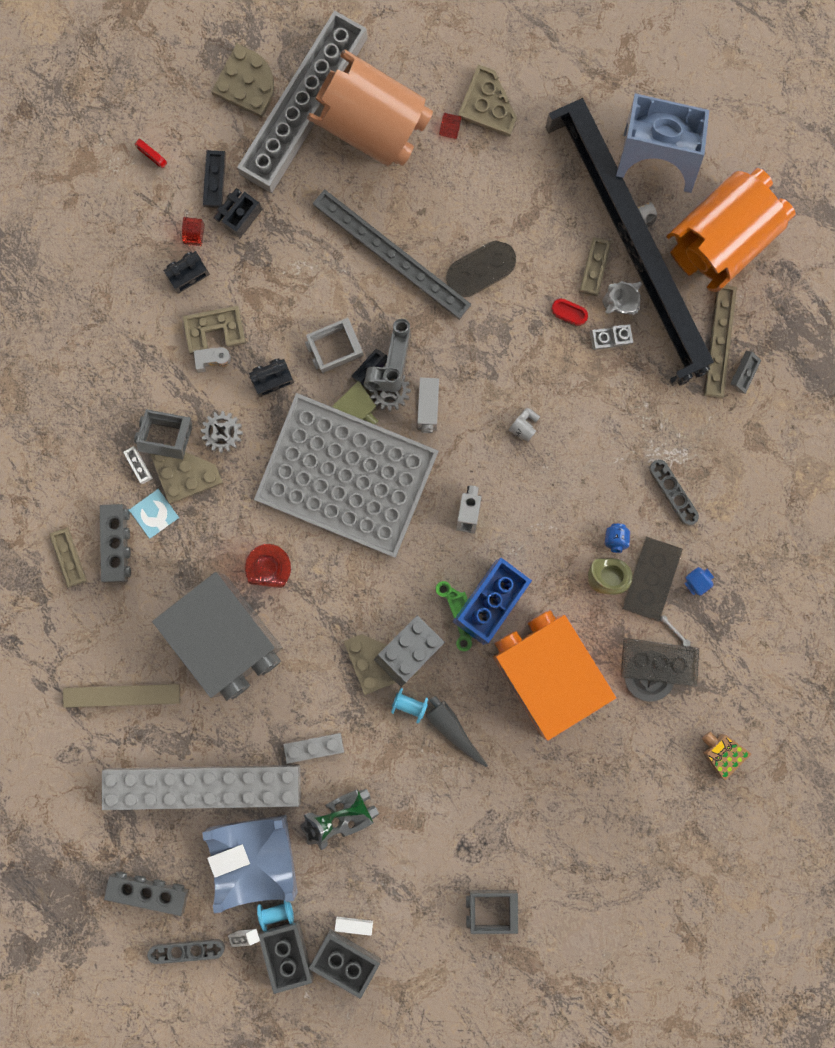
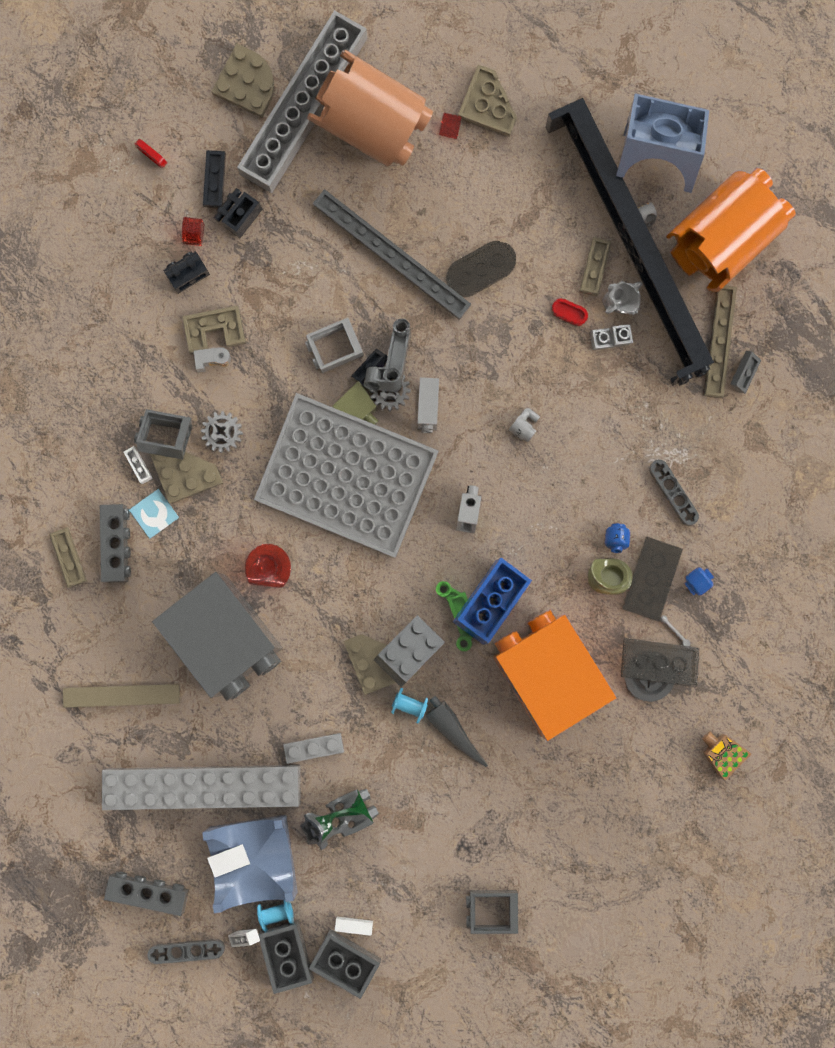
(271, 377): black brick -> none

